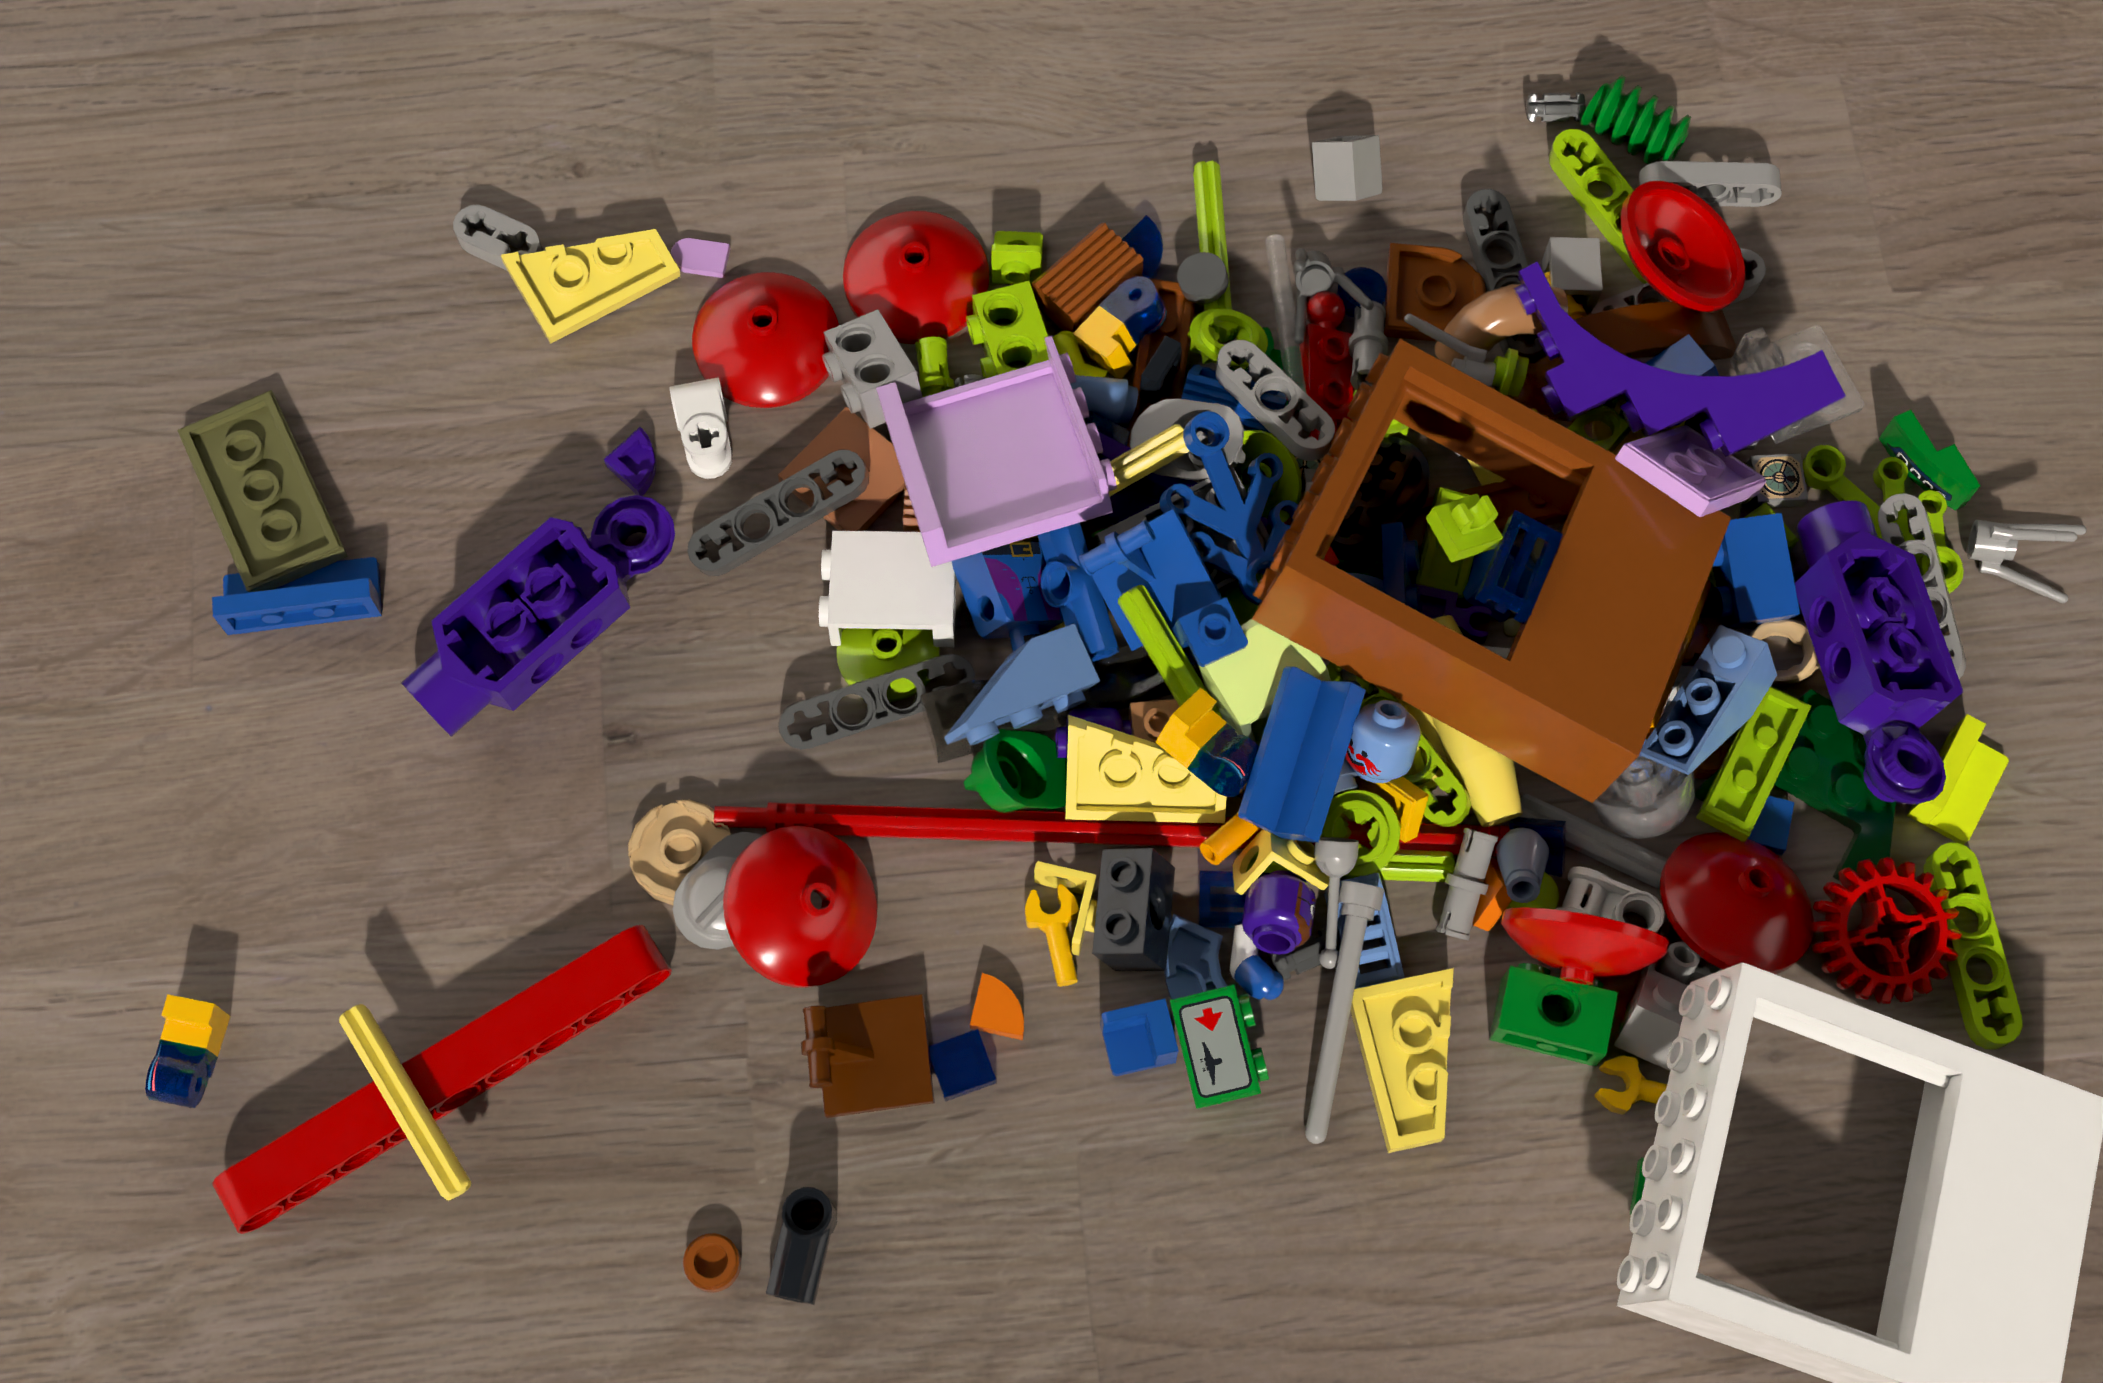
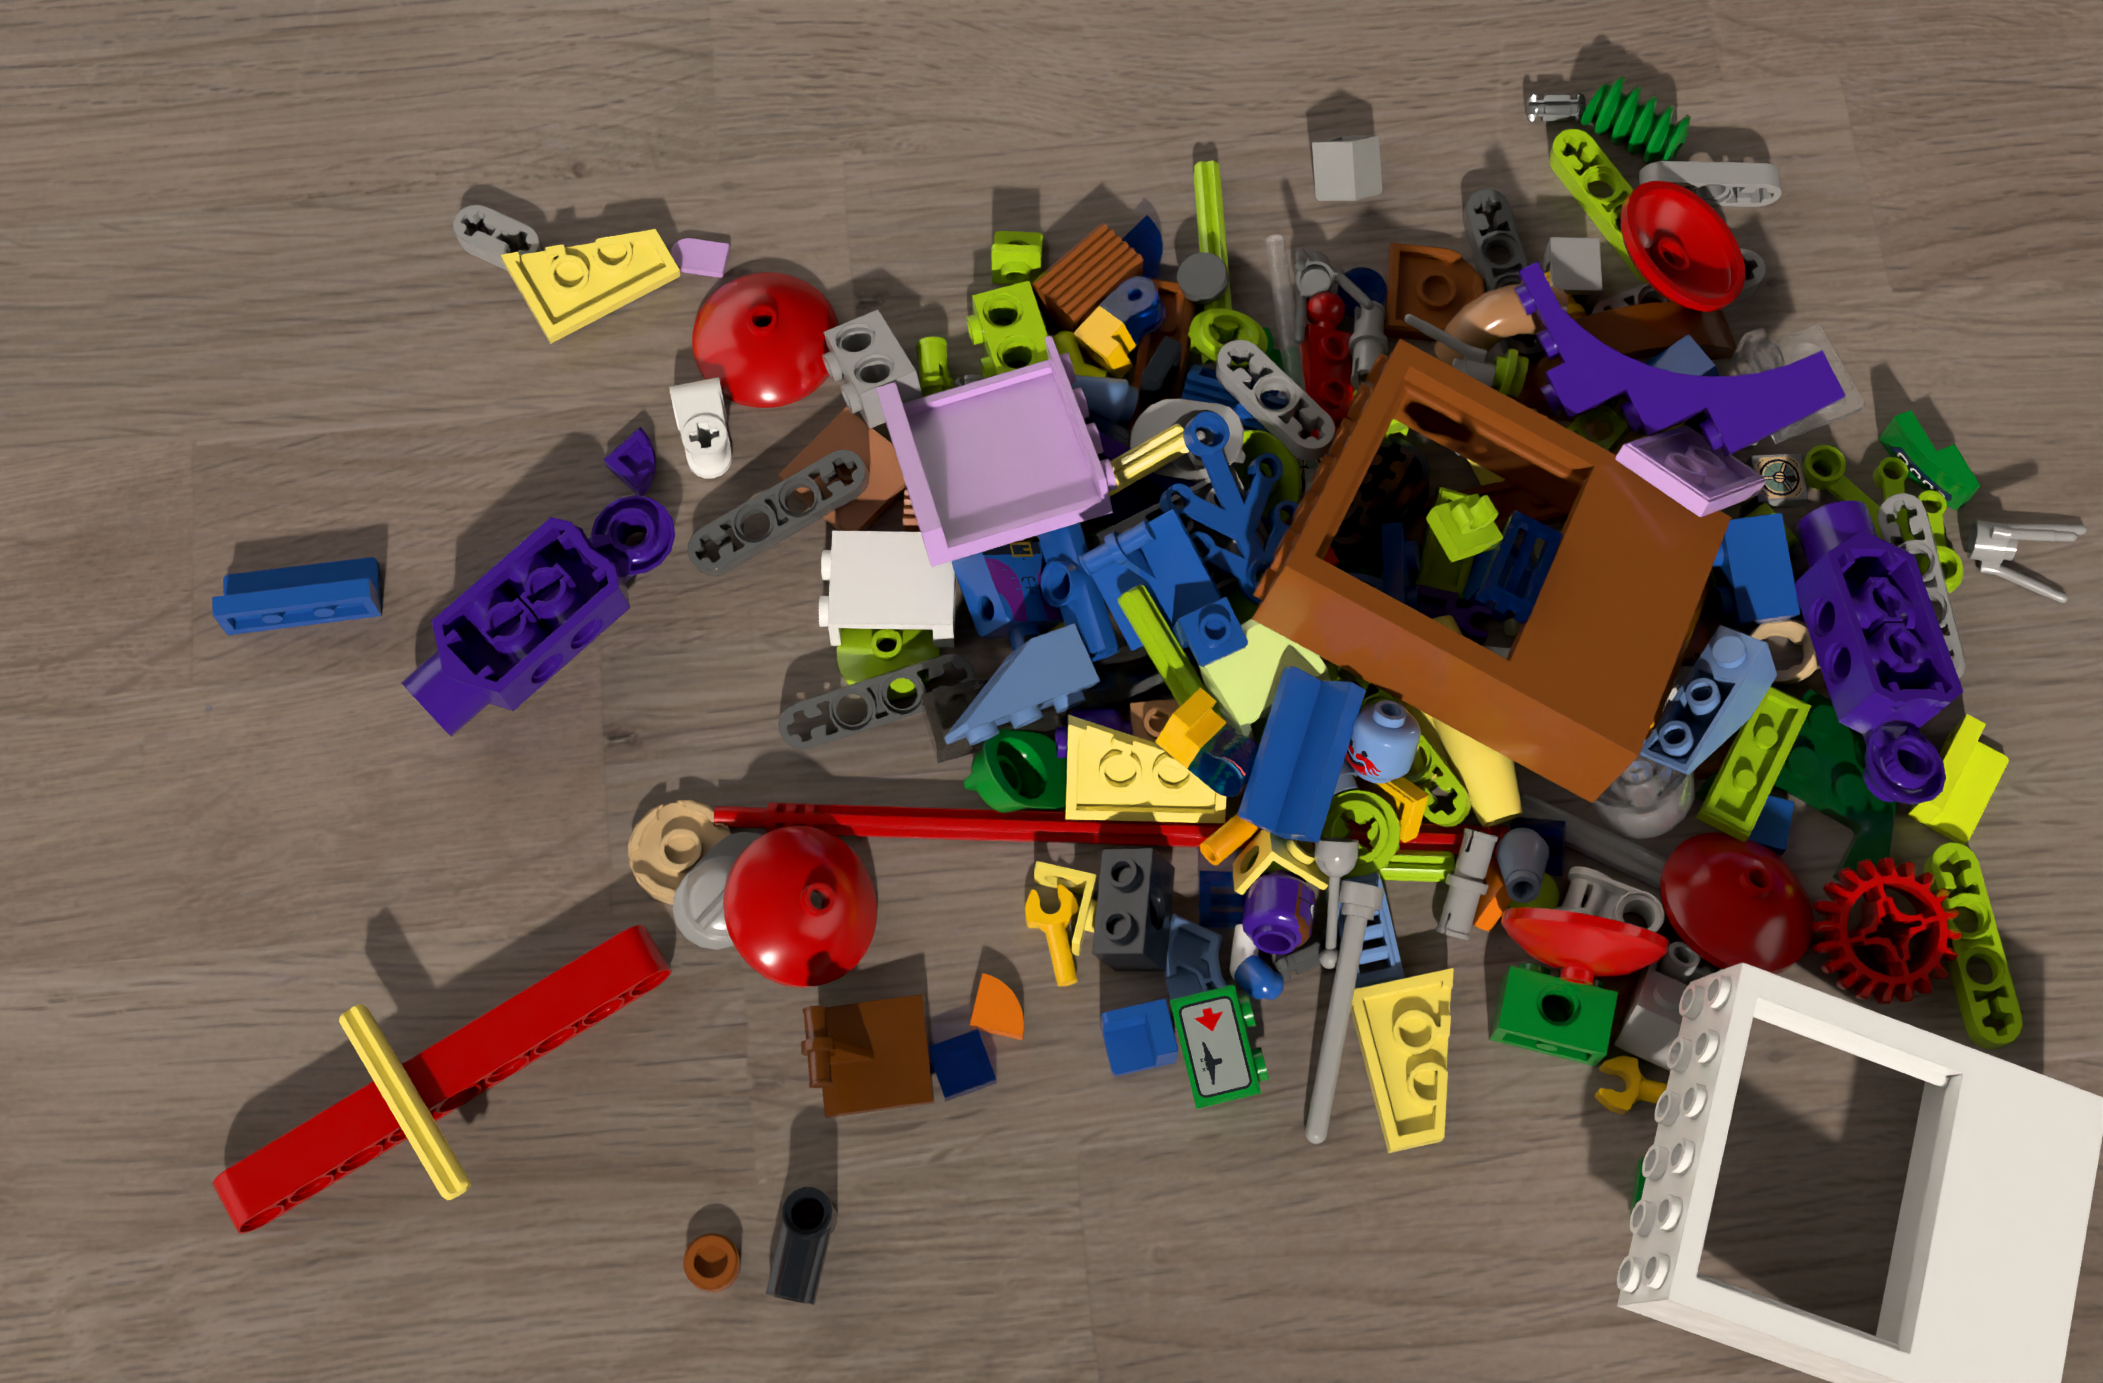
(186, 1051): leg -> none
(262, 493): olive tile -> none
(922, 296): red dish -> none

